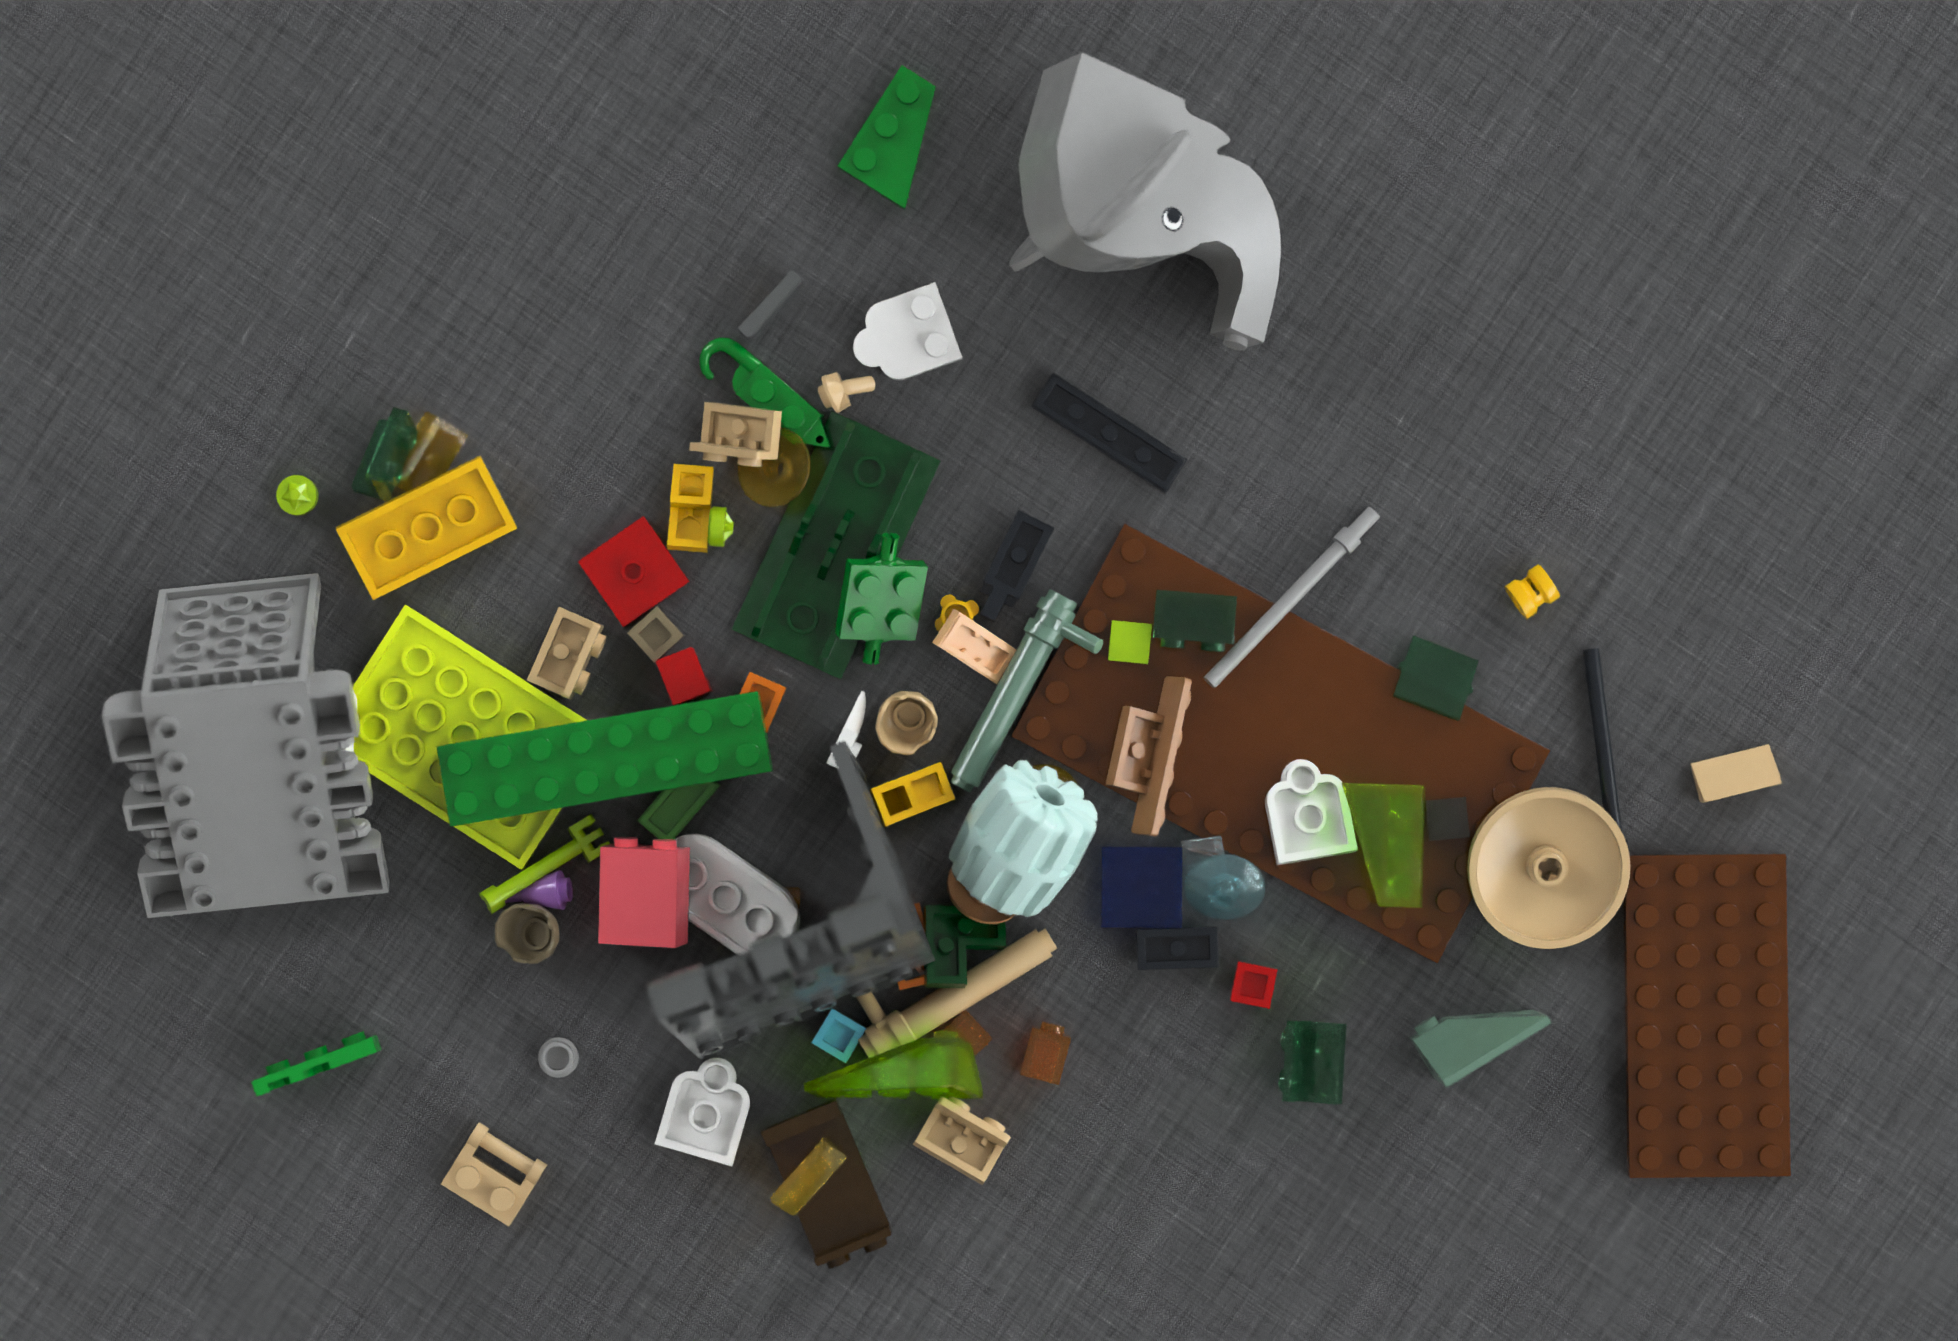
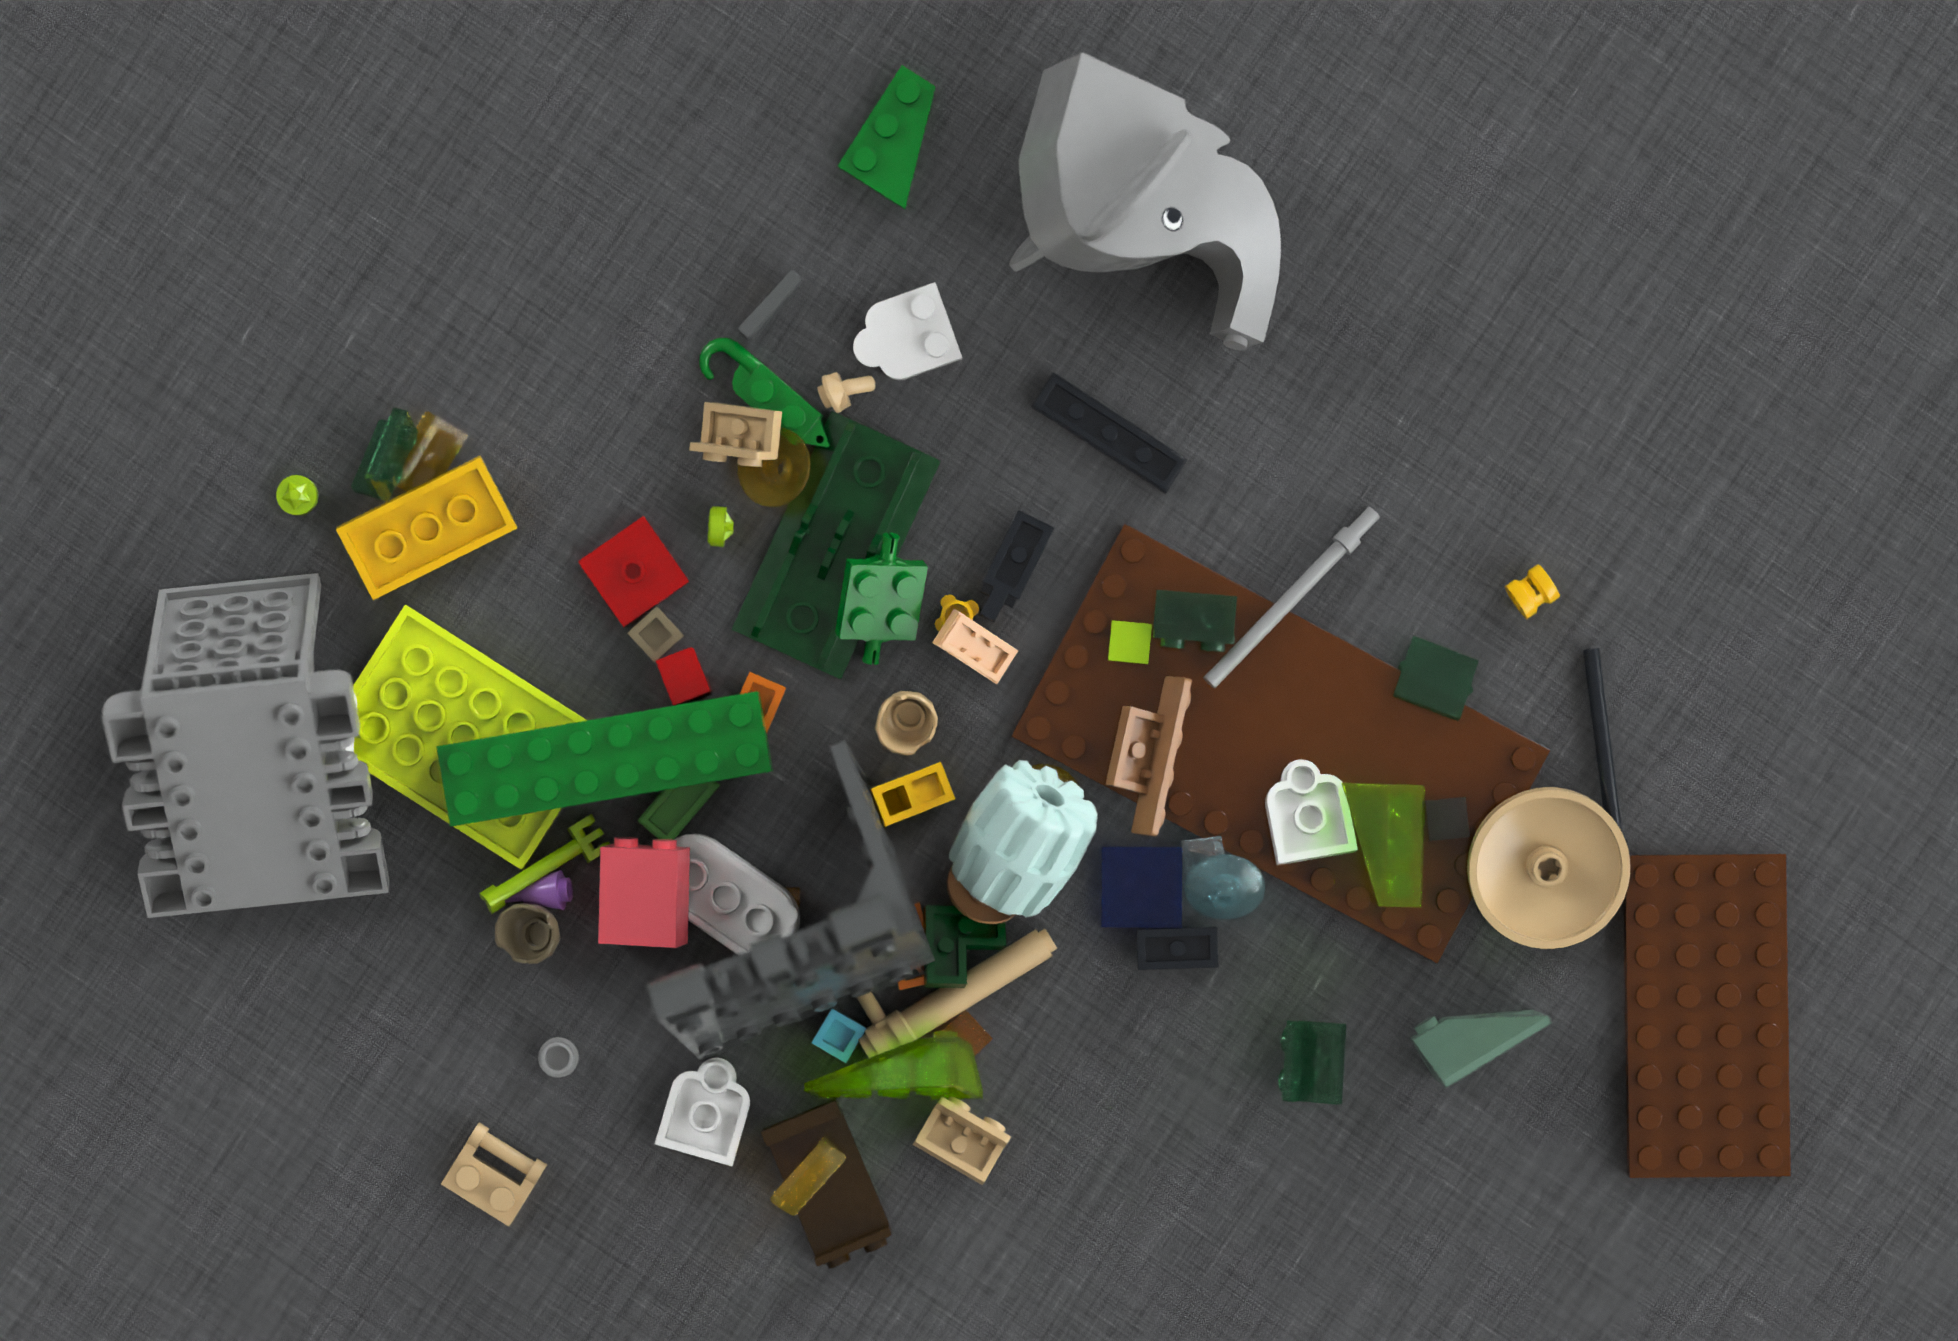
(316, 1061): green wing -> none
(566, 654): tan bracket -> none
(690, 507): yellow slope -> none
(852, 728): white plate -> none
(1041, 636): sand green cylinder -> none
(1046, 1053): clear orange brick -> none
(1253, 984): red plate -> none
(1735, 773): tan slope -> none

